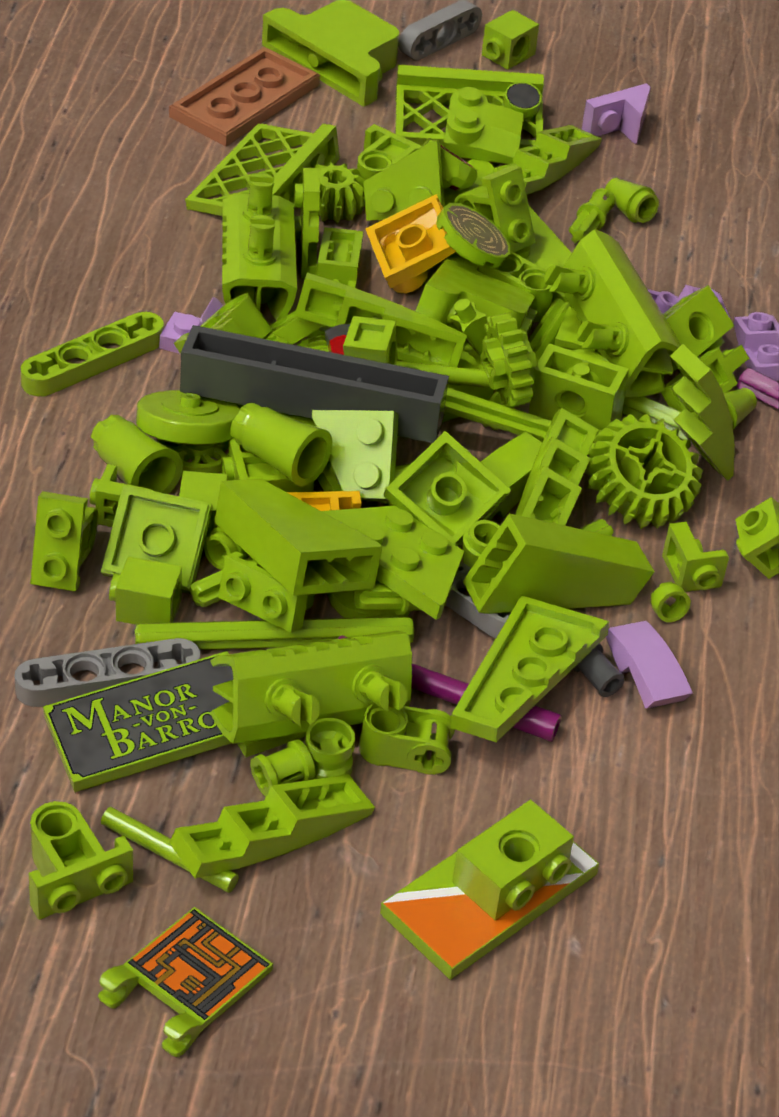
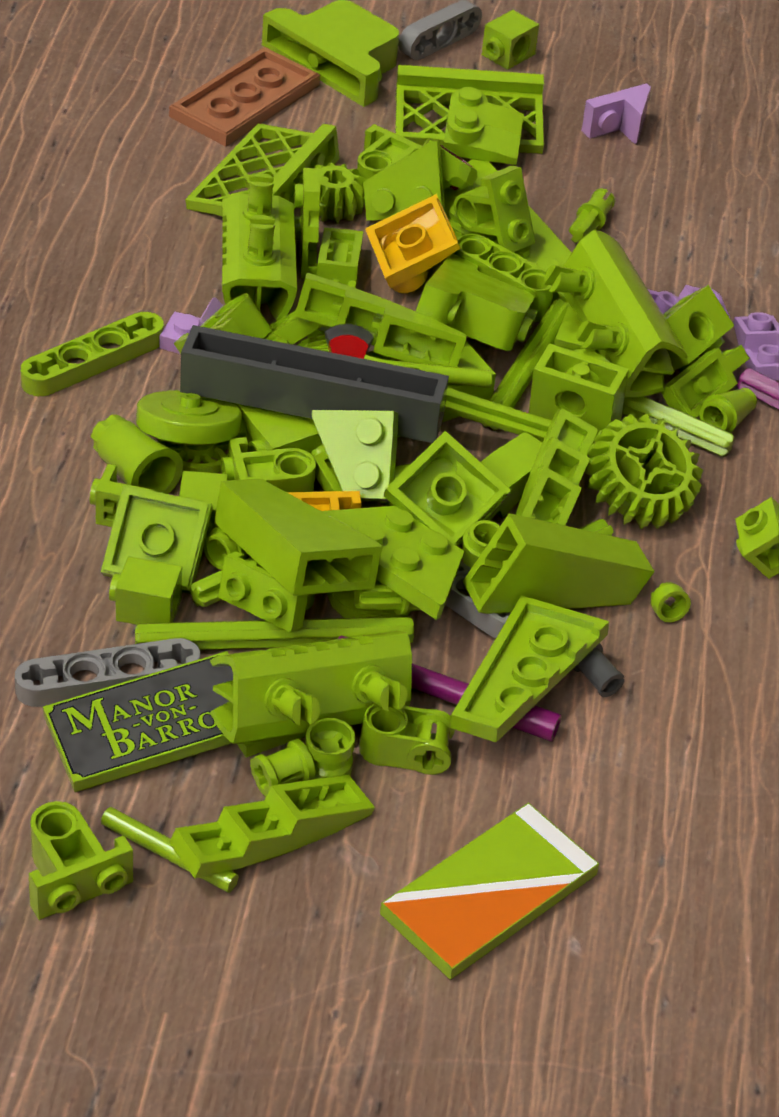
(62, 540): lime pin -> none
(193, 970): flag -> none
(283, 443): lime plant -> none
(372, 340): lime brick -> none
(470, 323): lime piece -> none
(473, 235): tile -> none
(508, 359): lime gear -> none
(513, 860): lime brick -> none
(523, 98): tile -> none
(553, 155): lime slope -> none
(633, 200): lime cone -> none
(651, 662): lavender slope -> none
(689, 564): lime bracket -> none
(706, 412): lime slope -> none

